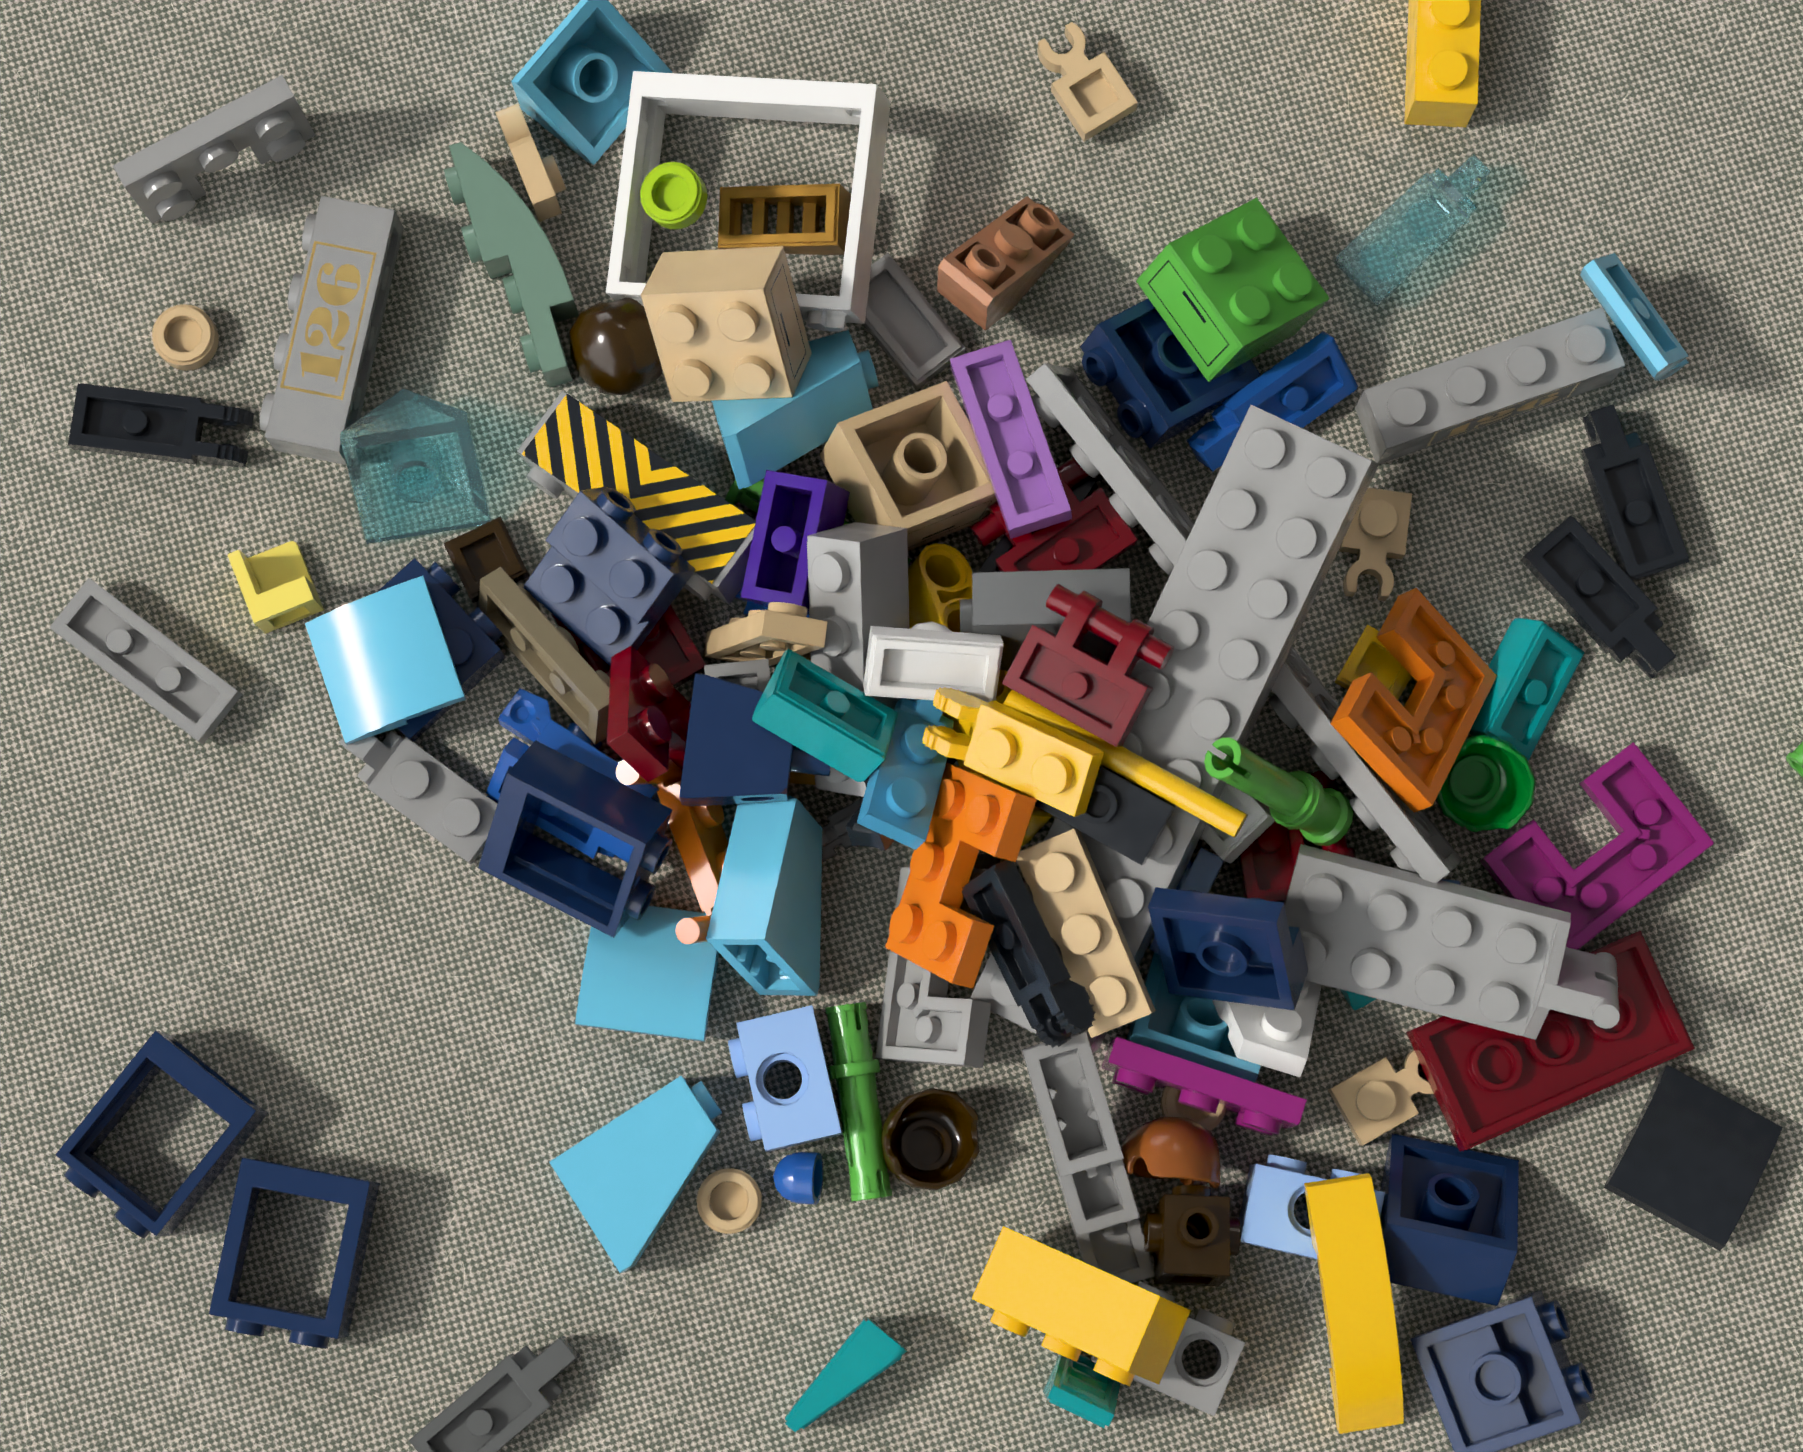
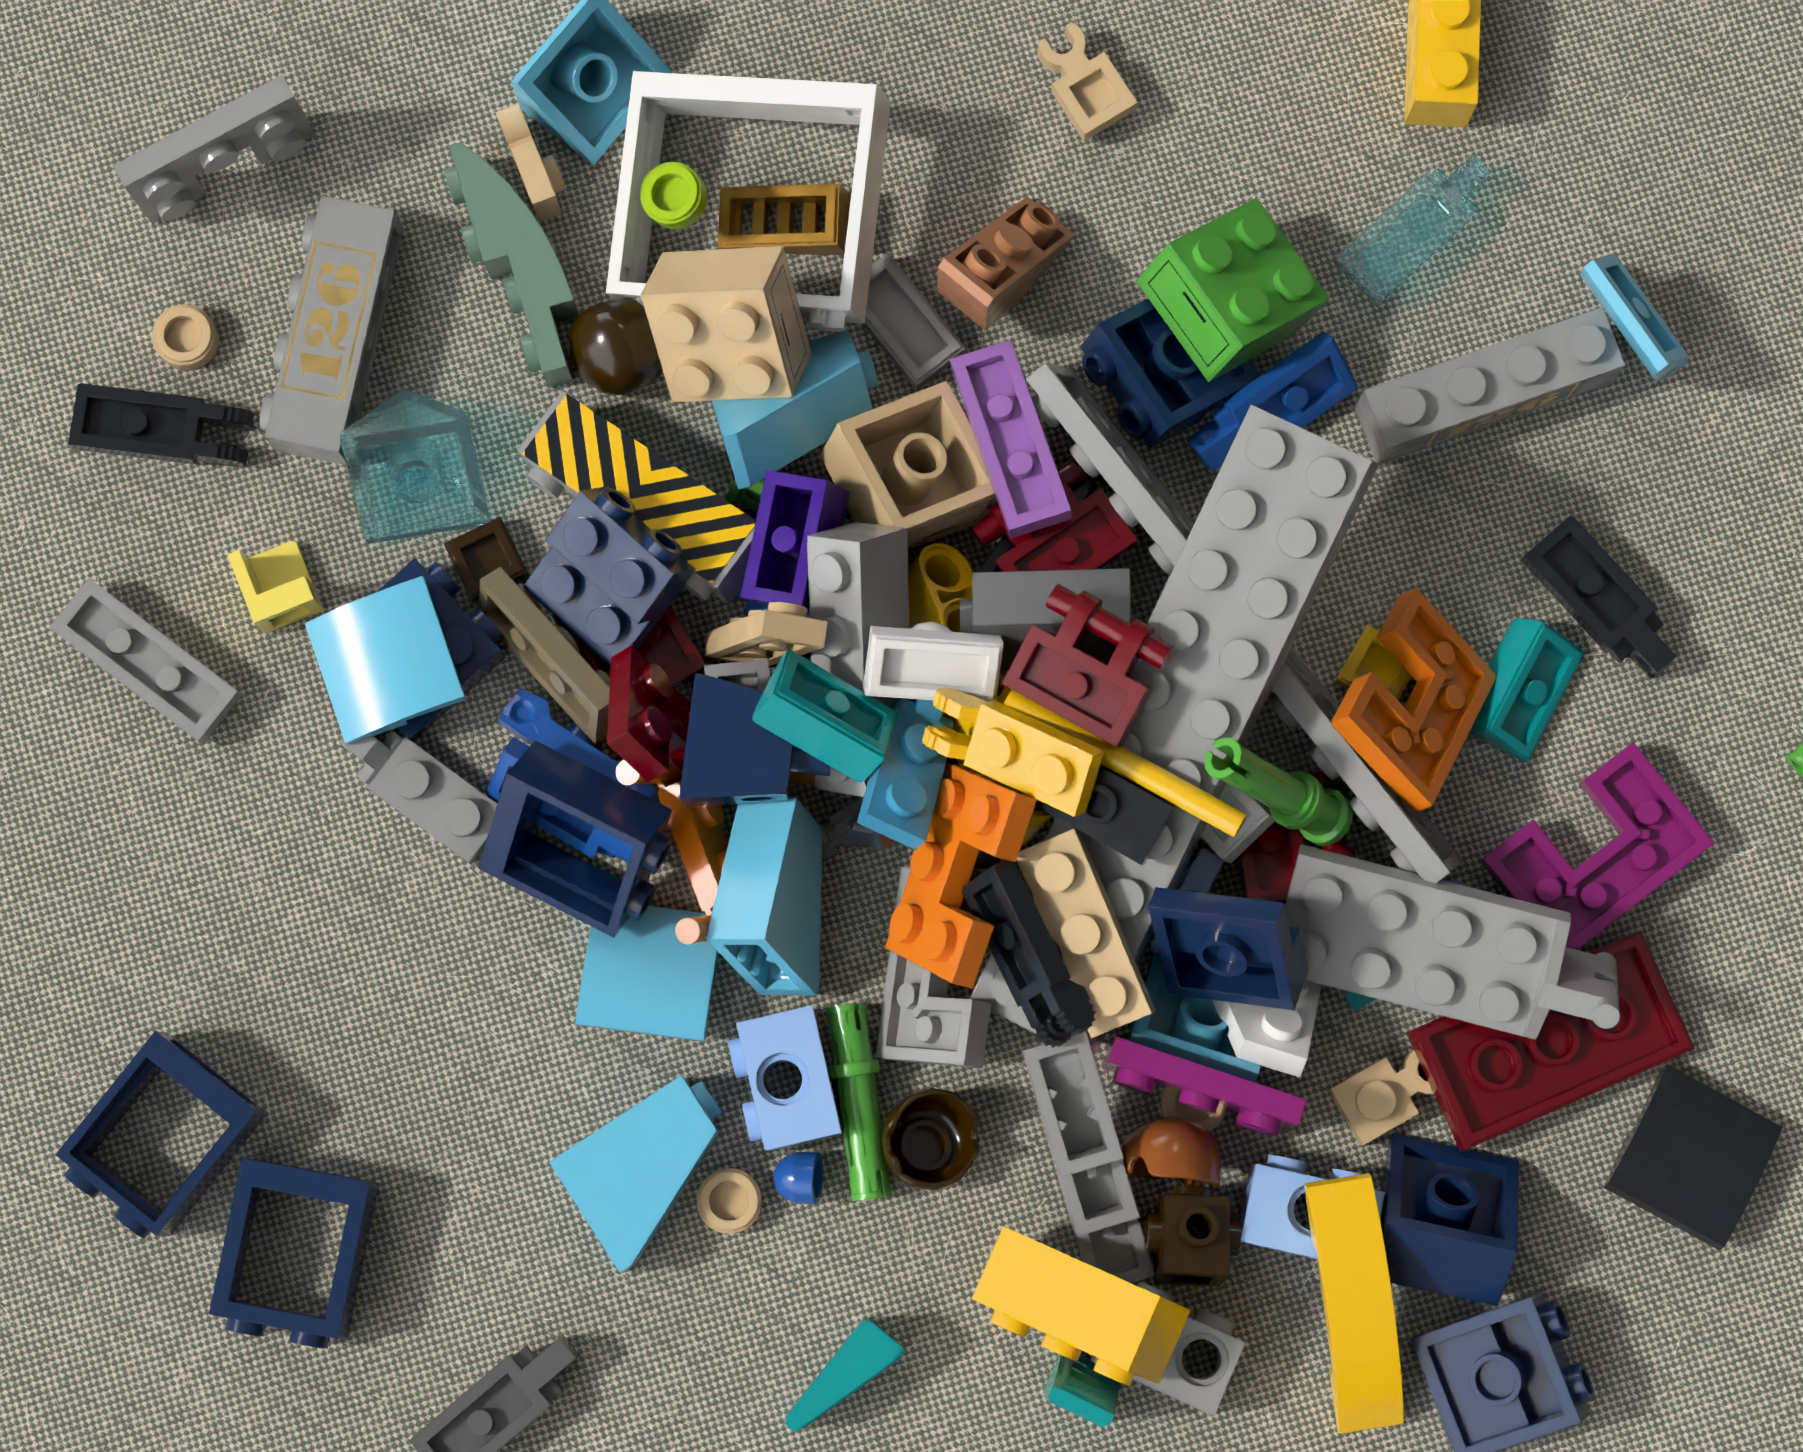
(1377, 534): tan plate -> none
(1487, 785): green hair -> none
(1630, 498): black hinge -> none

